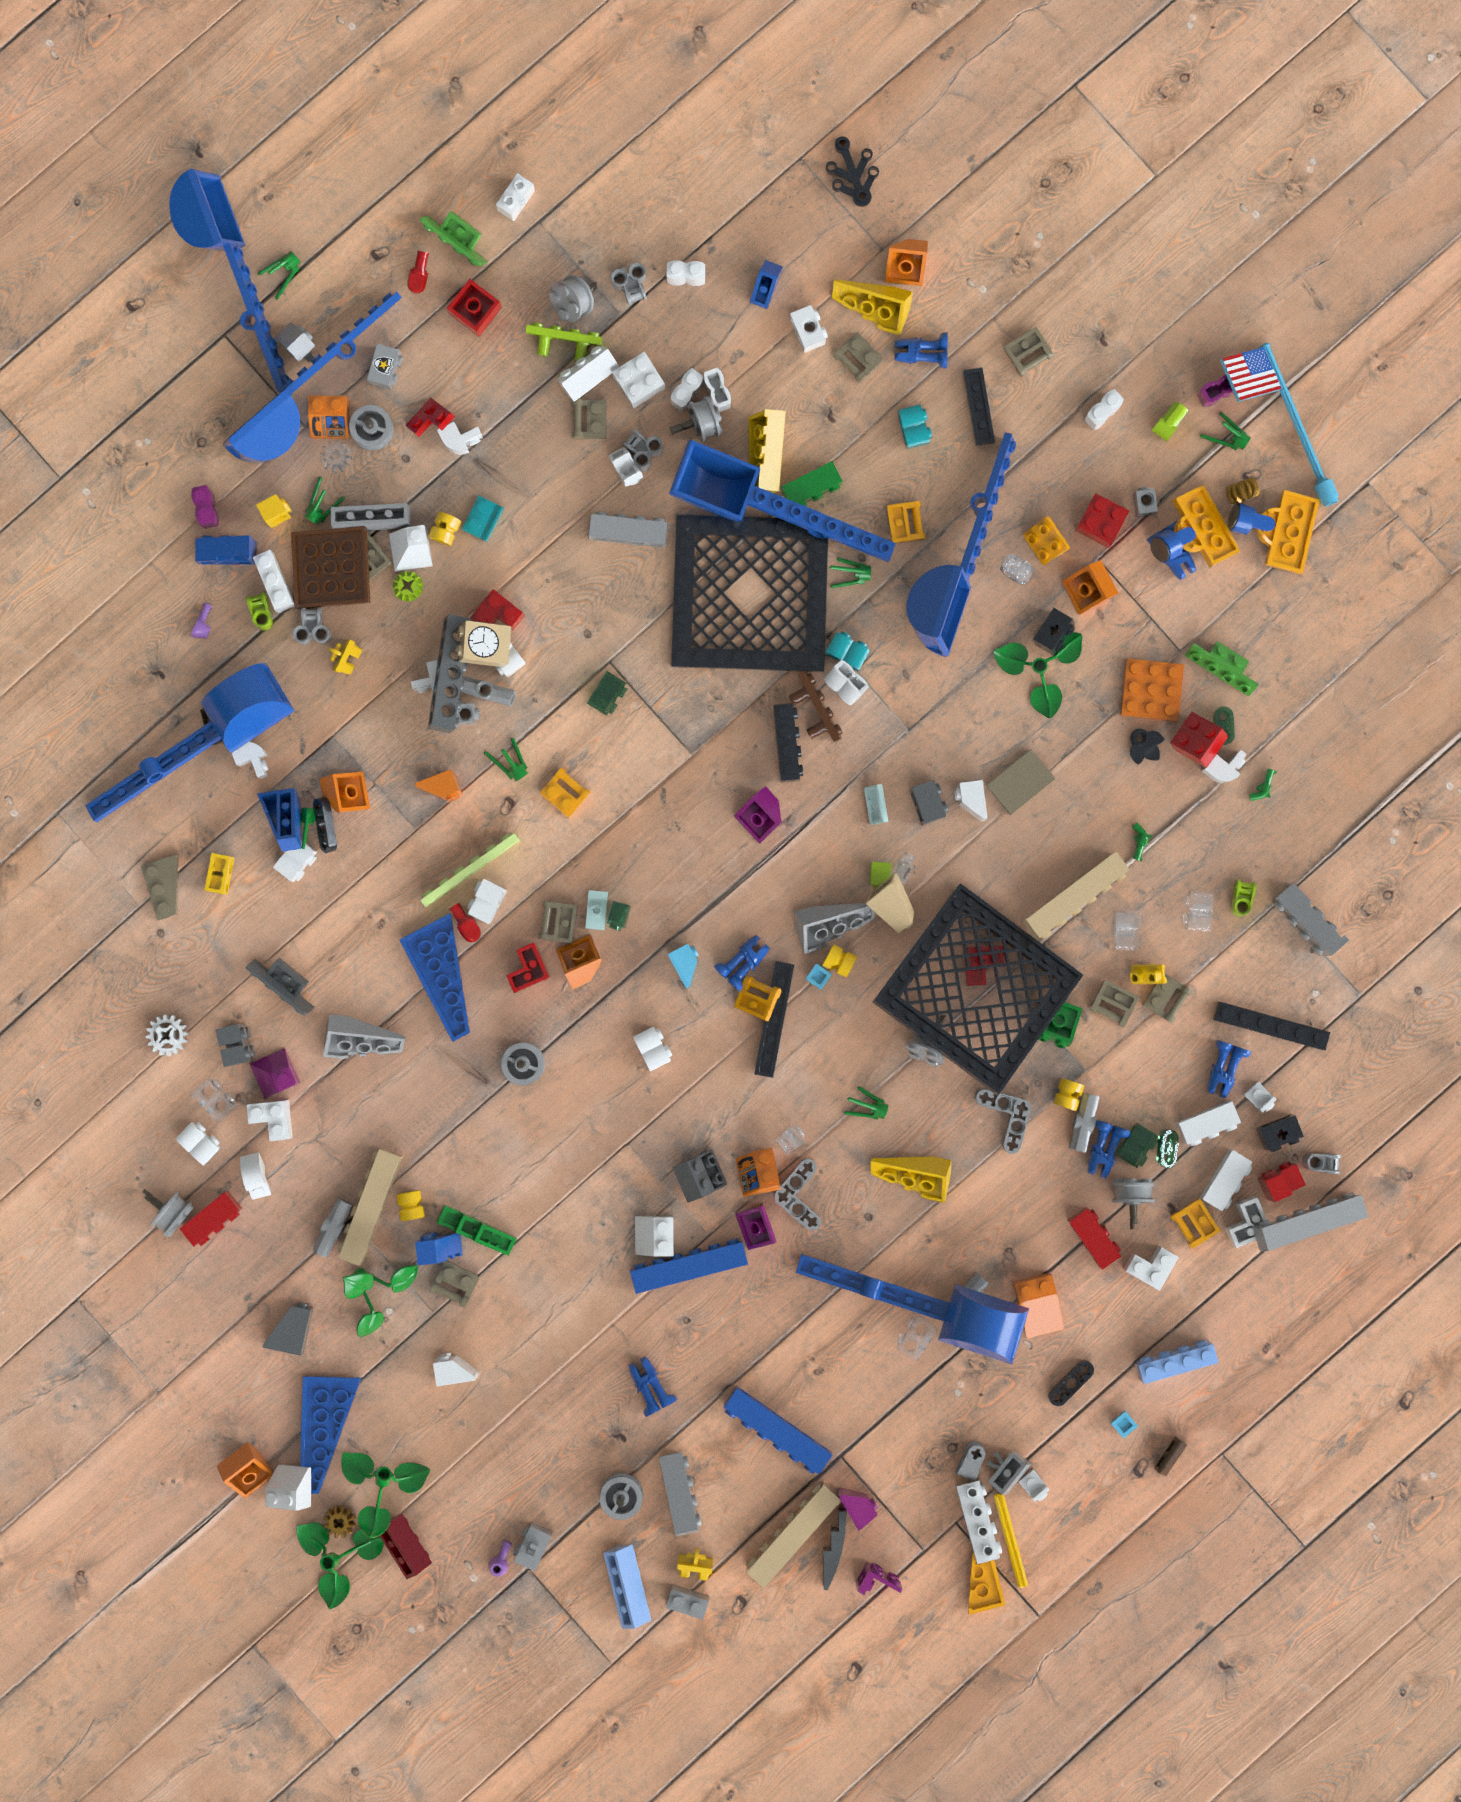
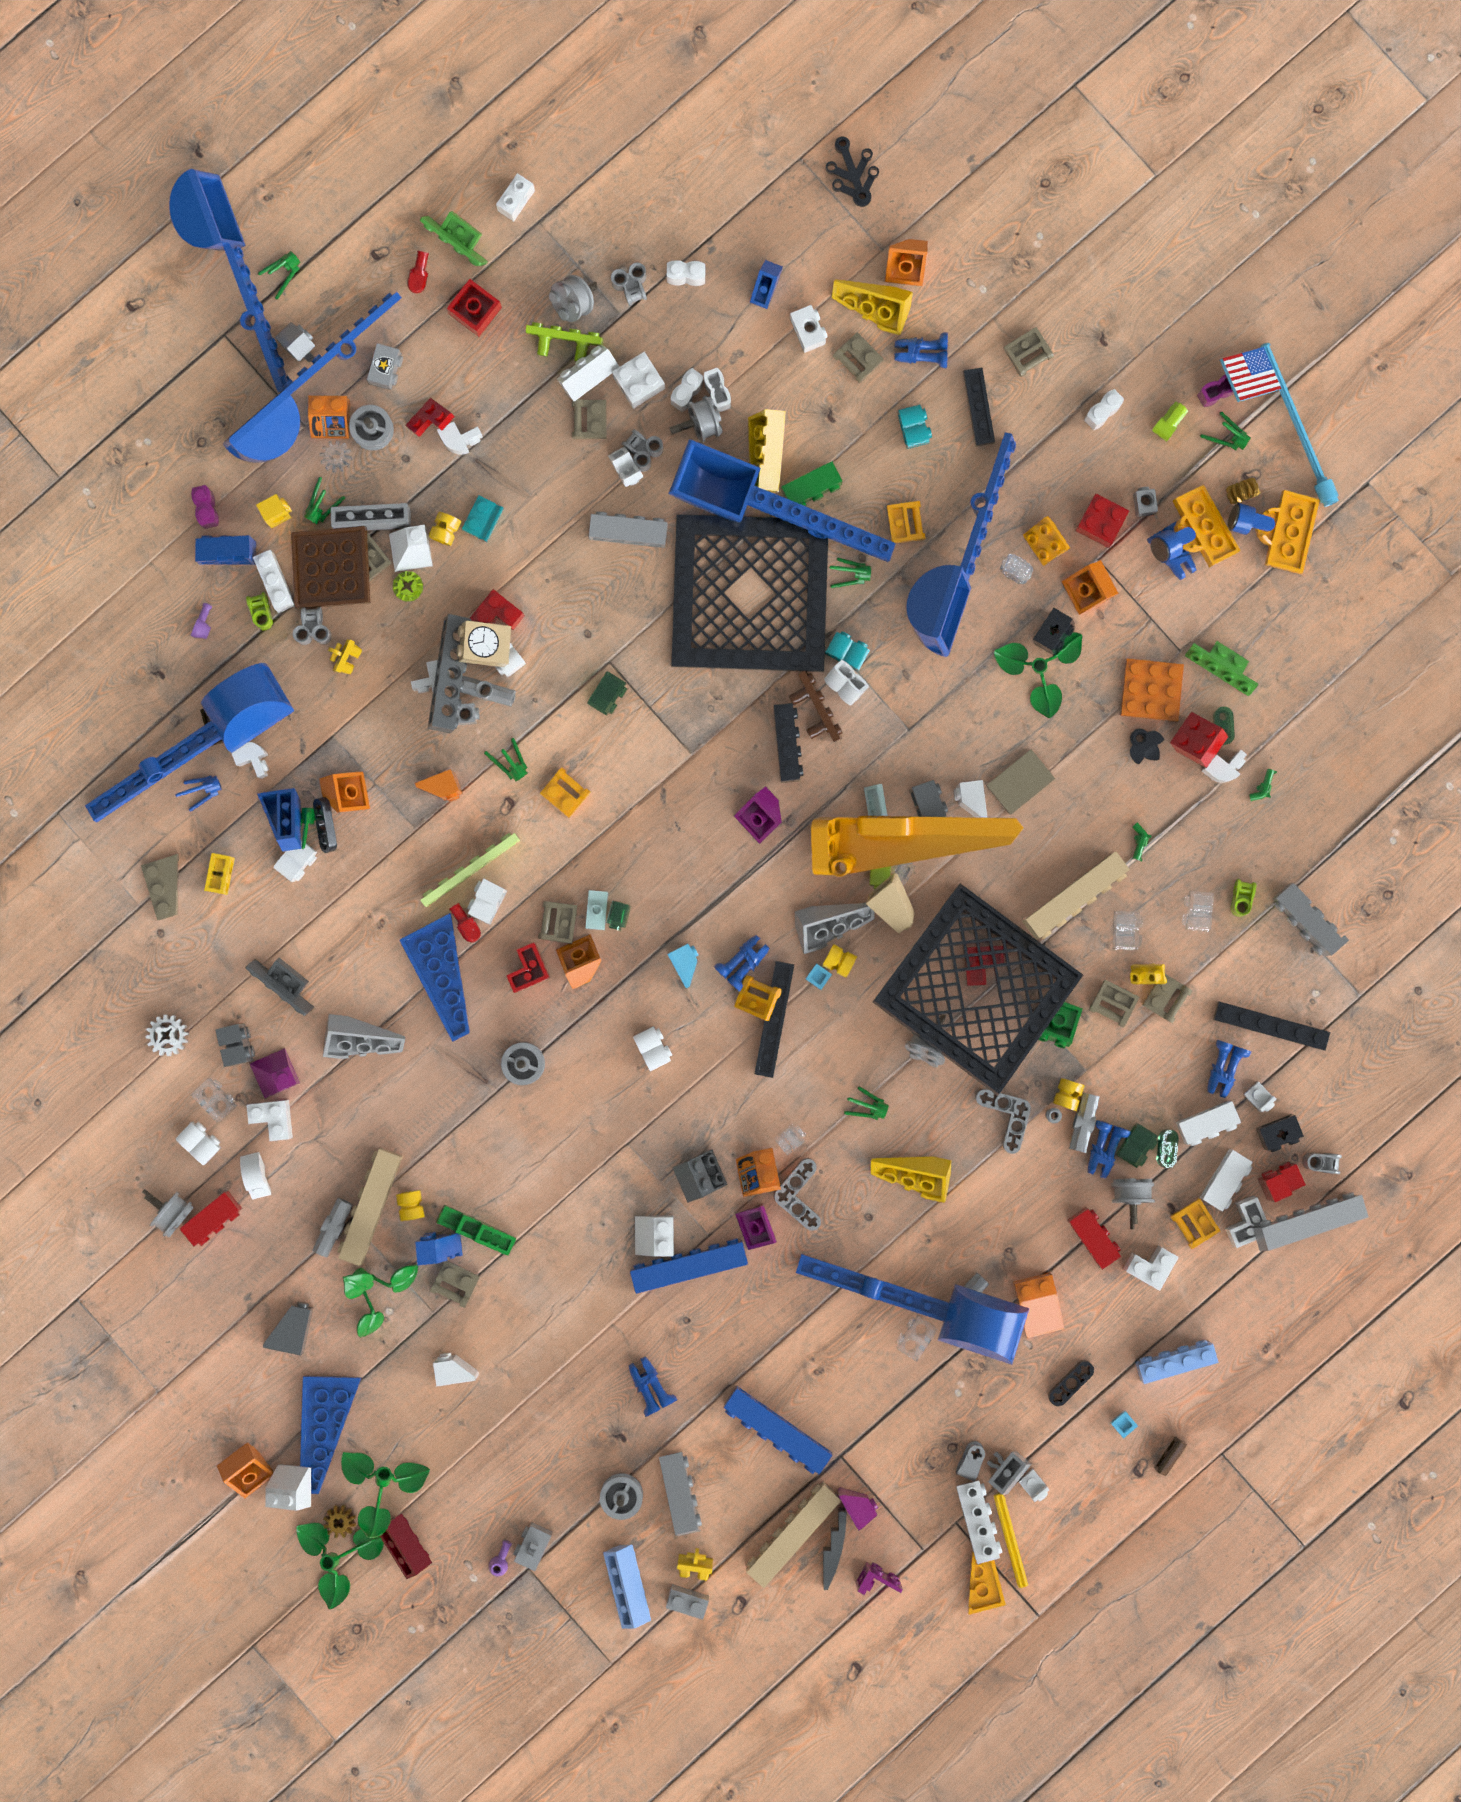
(210, 784): none -> blue plant
(895, 840): none -> light orange panel
(1058, 1115): none -> light grey pin

